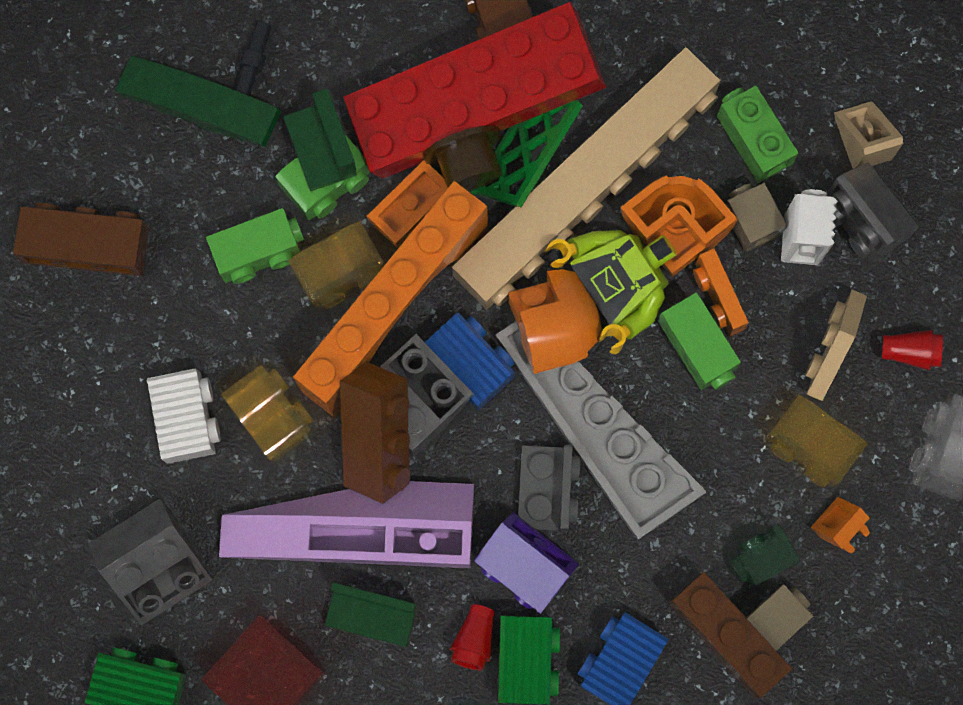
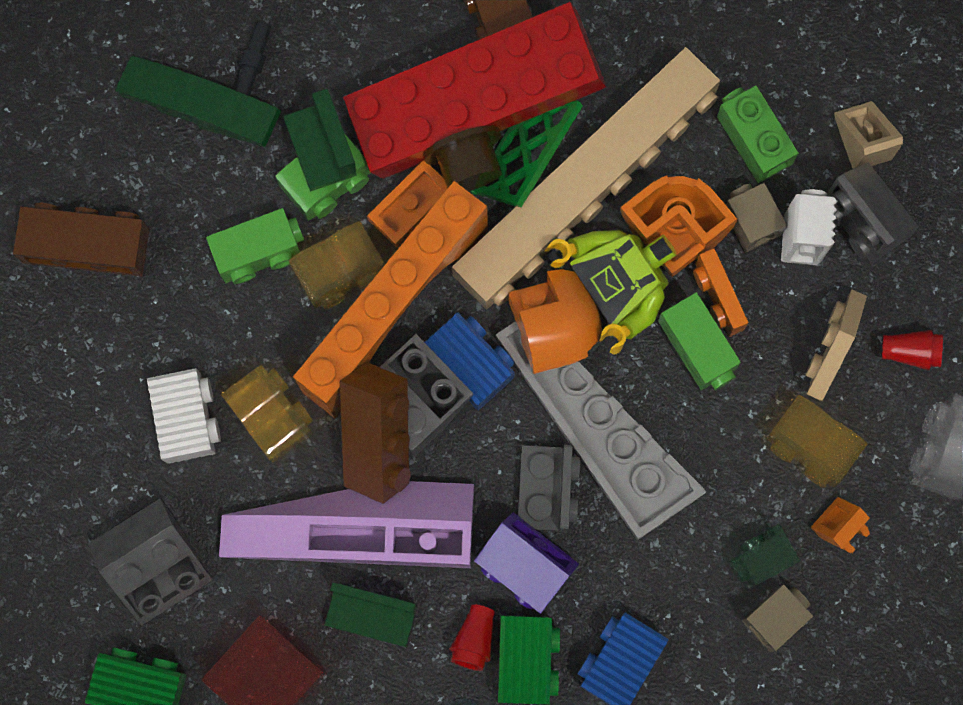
(730, 636): reddish brown brick -> none

